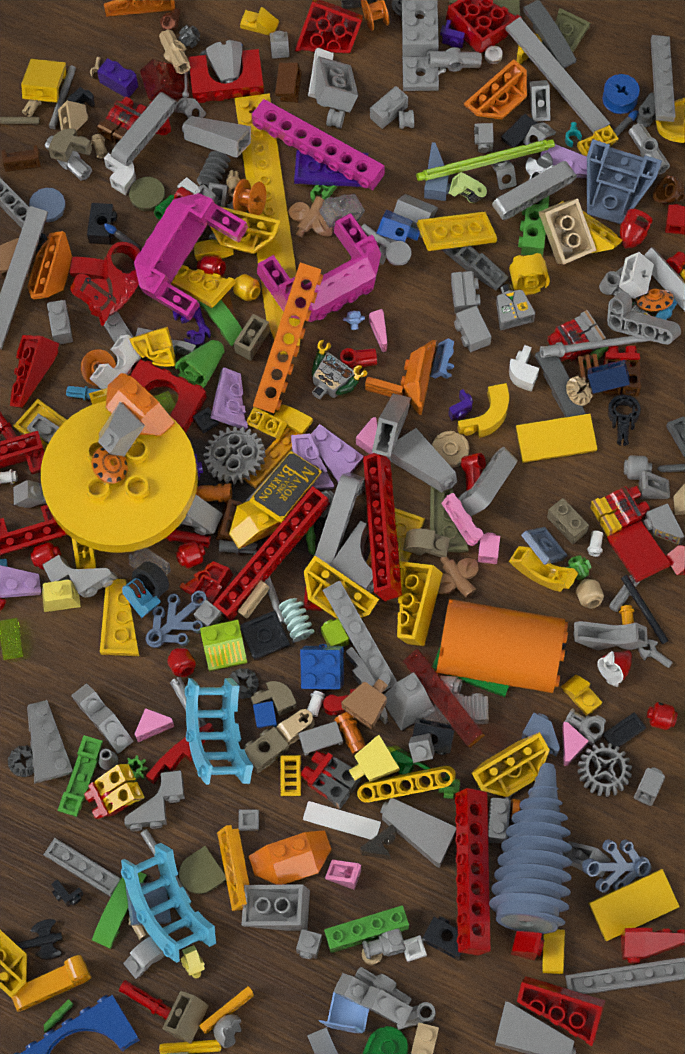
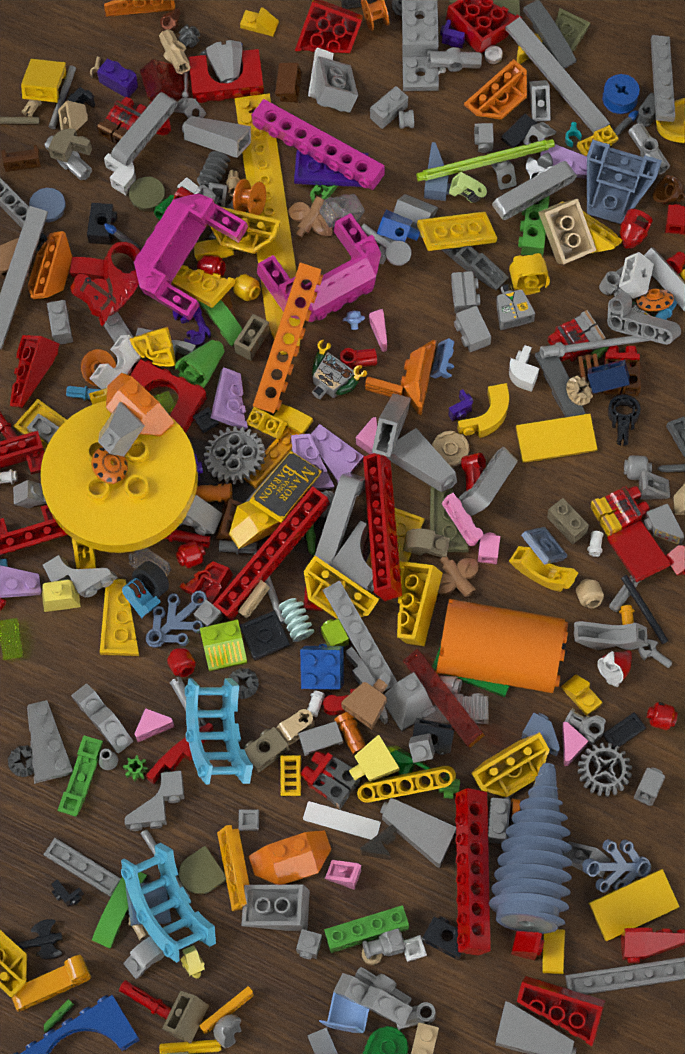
(43, 554): red head -> none
(98, 142): tan pin -> none
(114, 791): yellow hips -> none
(264, 714): blue panel -> none
(279, 44): light grey bracket -> none
(279, 694): dark tan brick -> none
(335, 118): light grey wheel -> none
(581, 565): bright green gear -> none

